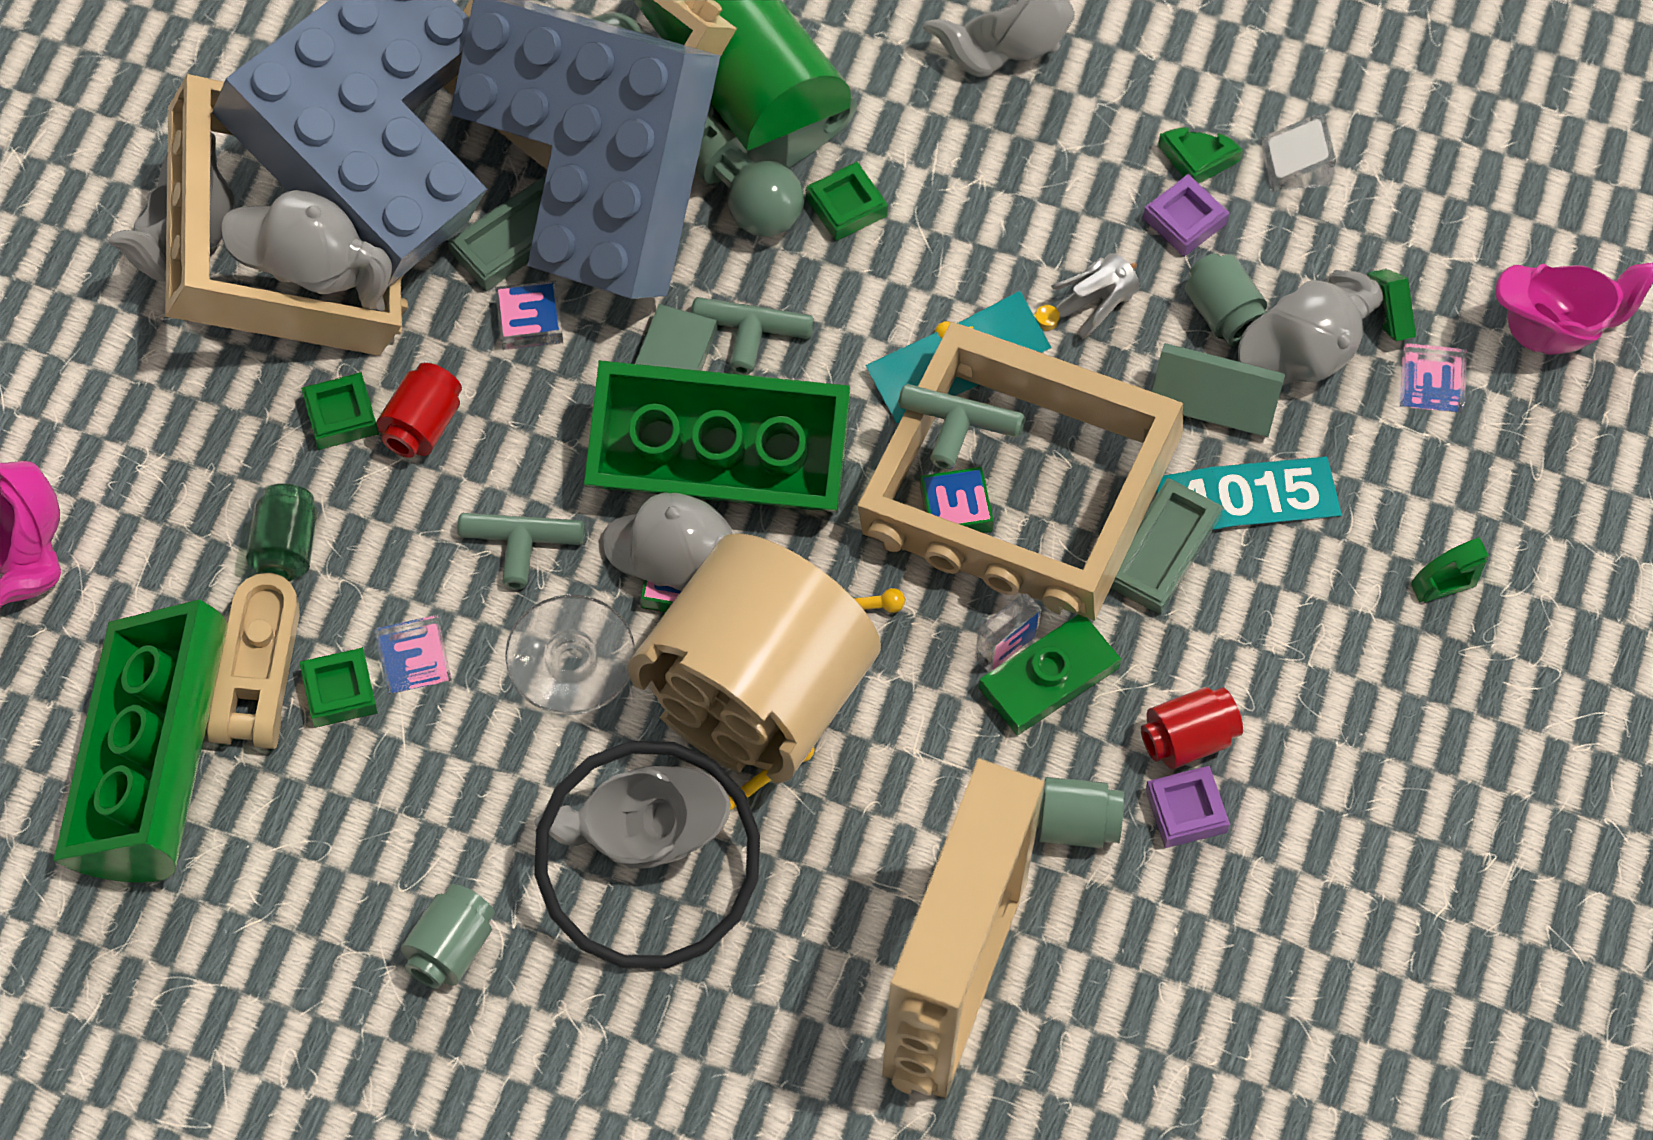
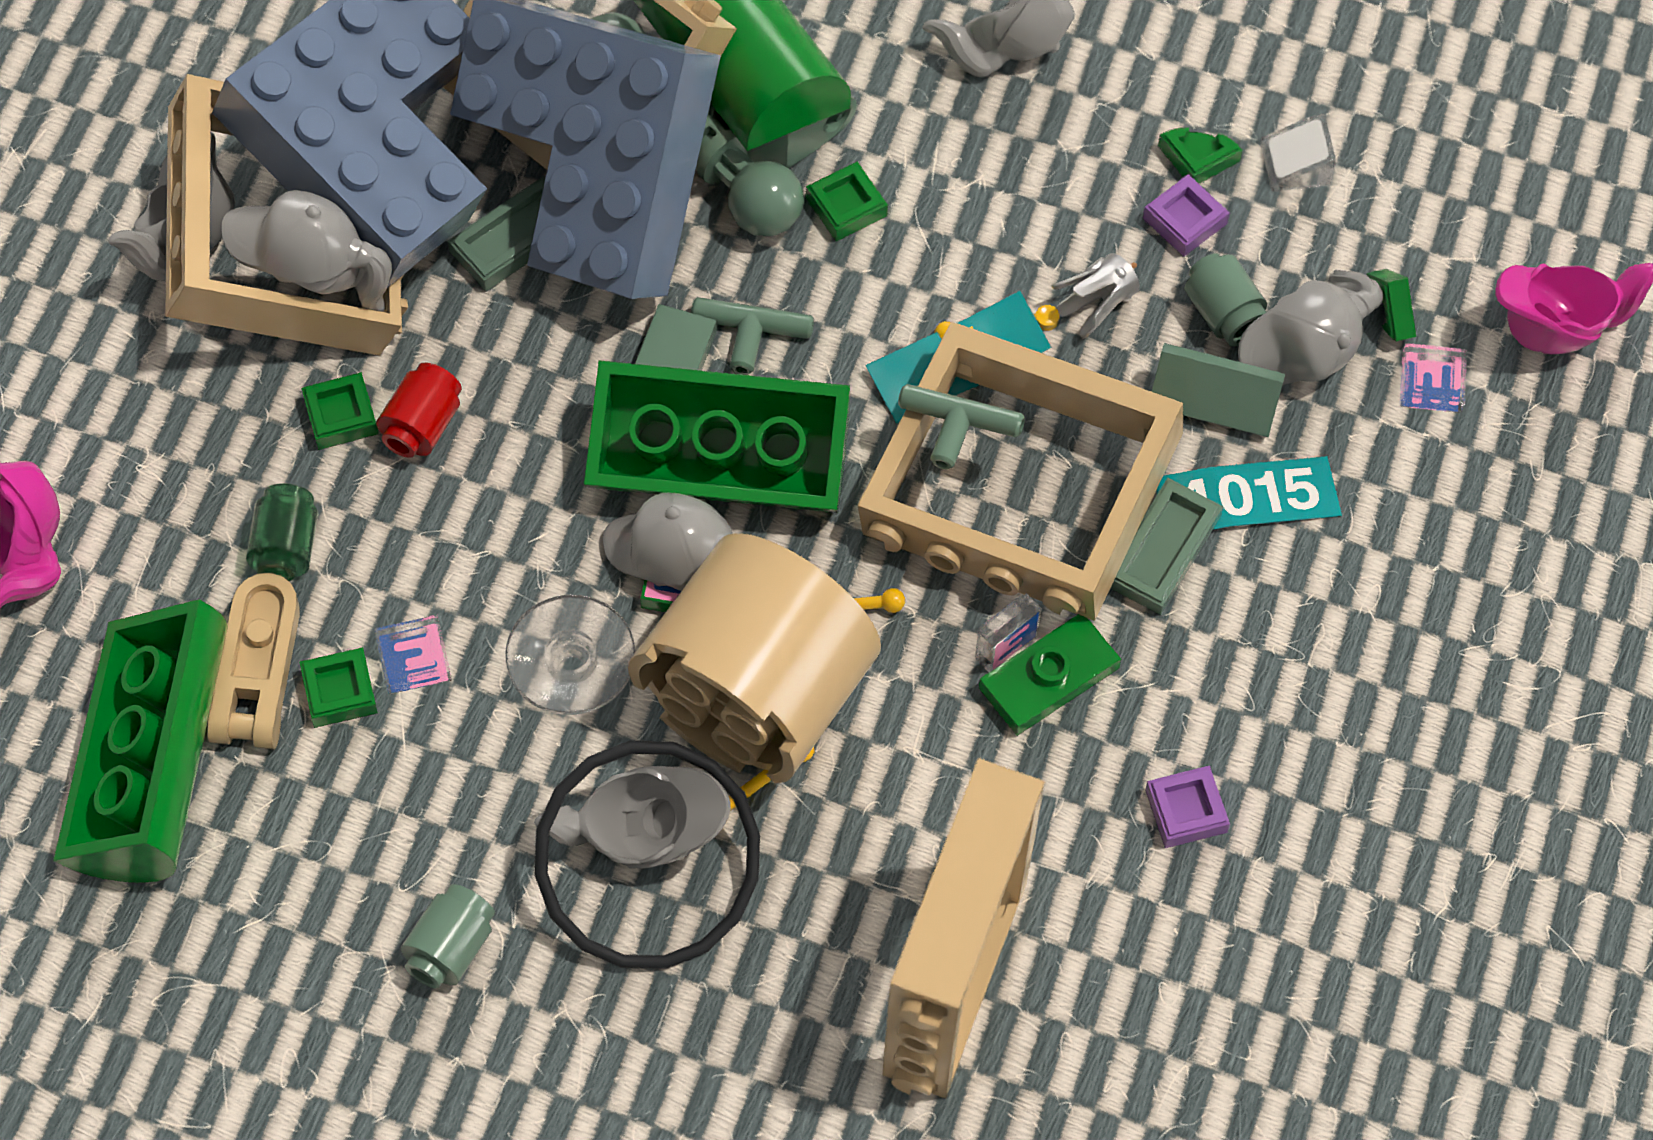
(520, 534): sand green piece -> none
(529, 315): tile -> none
(958, 497): tile -> none
(1080, 813): sand green brick -> none
(1191, 726): red brick -> none
(1451, 571): green tile -> none

